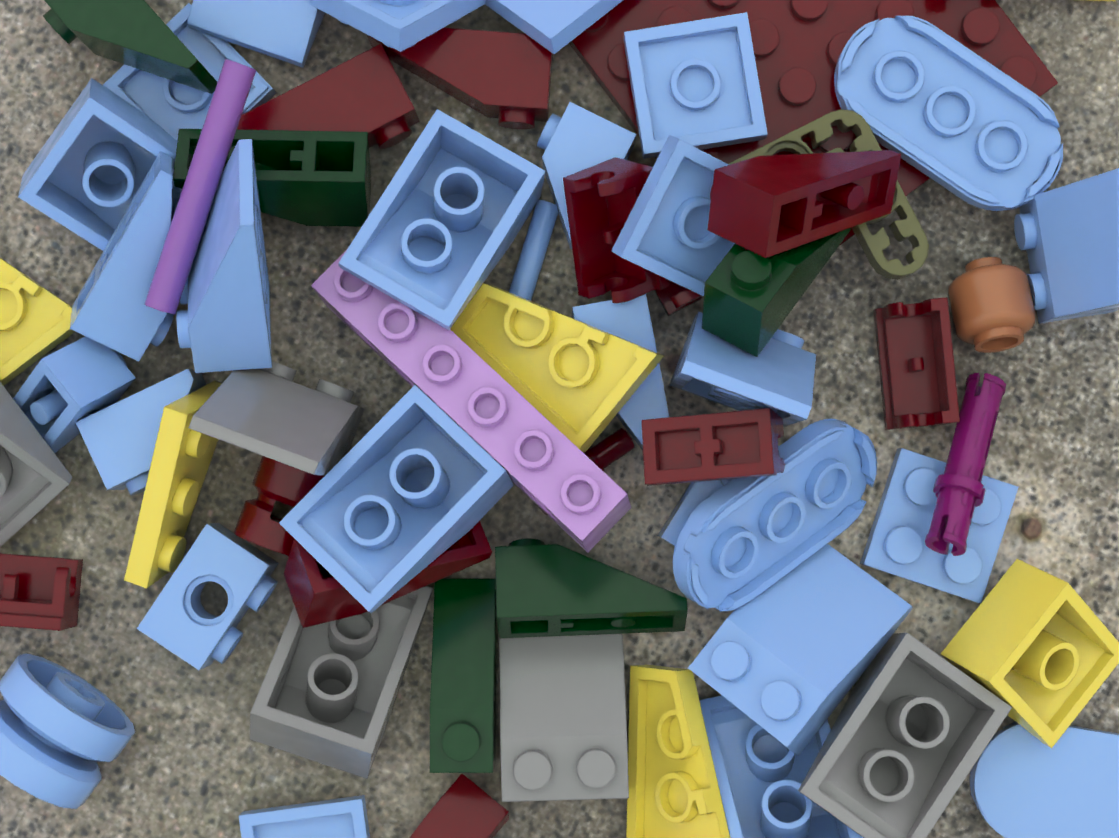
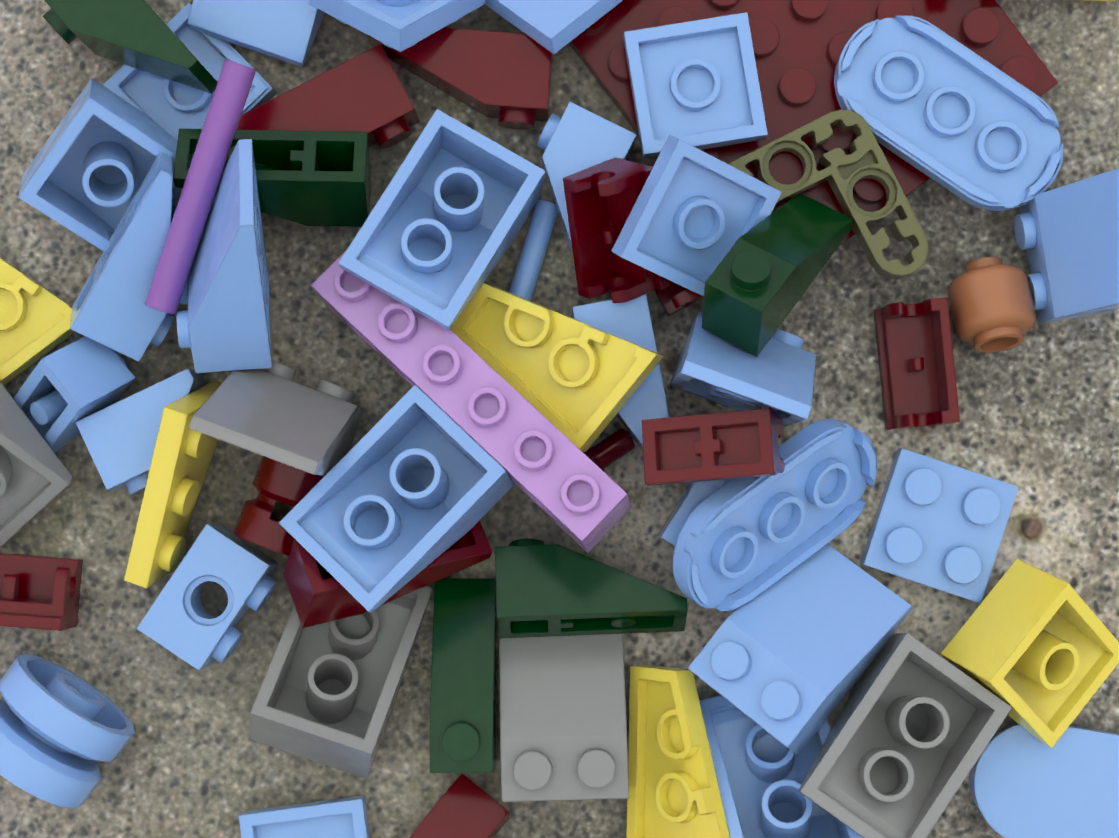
(799, 198): dark red slope -> none
(960, 486): magenta pin -> none

